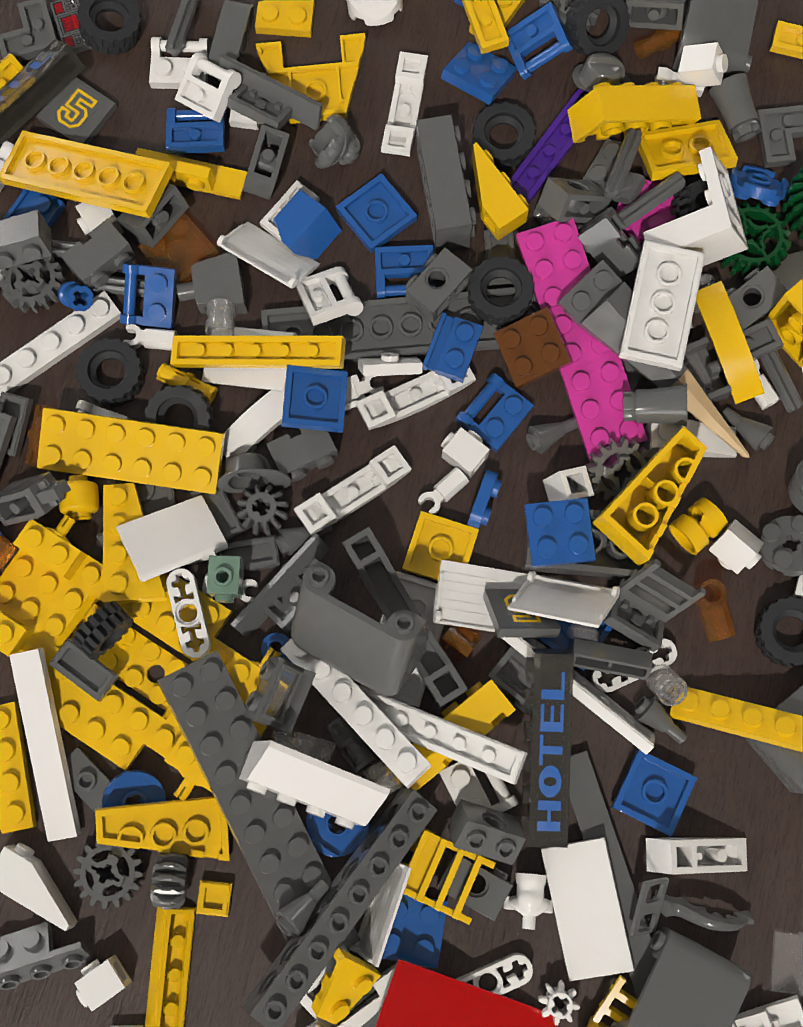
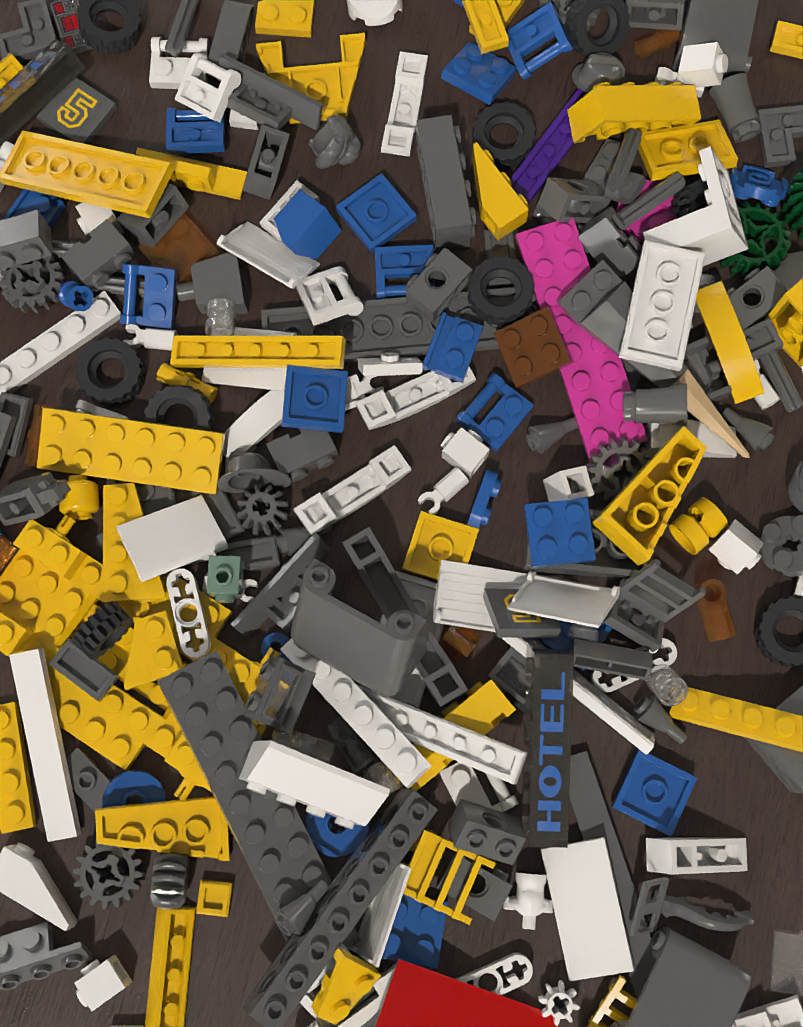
(152, 651): none -> yellow wing

